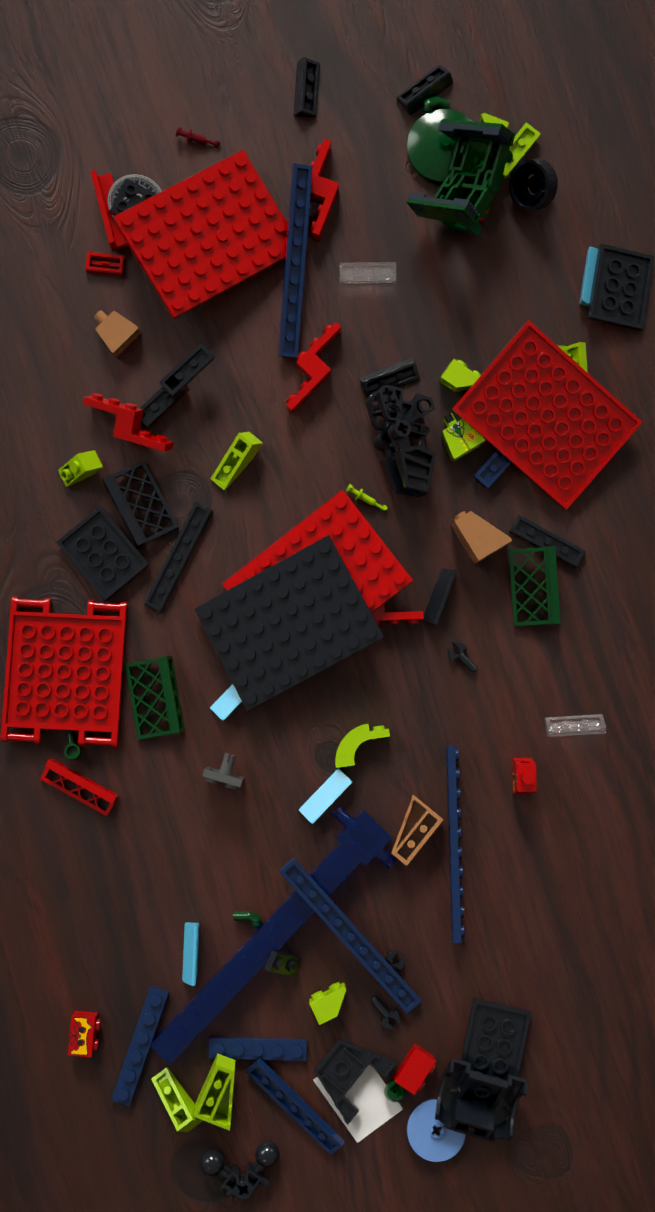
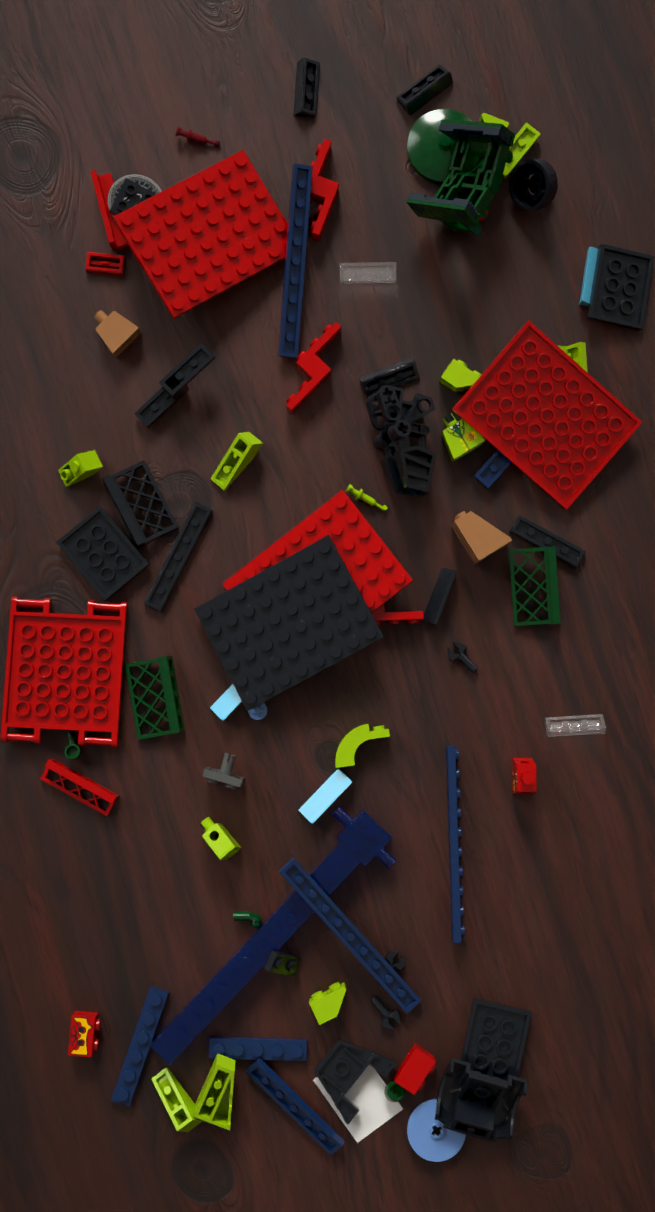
(128, 422): red bracket -> none
(190, 953): medium azure slope -> none
(213, 1164): black piece -> none
(225, 845): none -> lime torso
(258, 712): none -> medium blue tile
(416, 830): medium nougat wedge -> none
(435, 102): dark green arm -> none

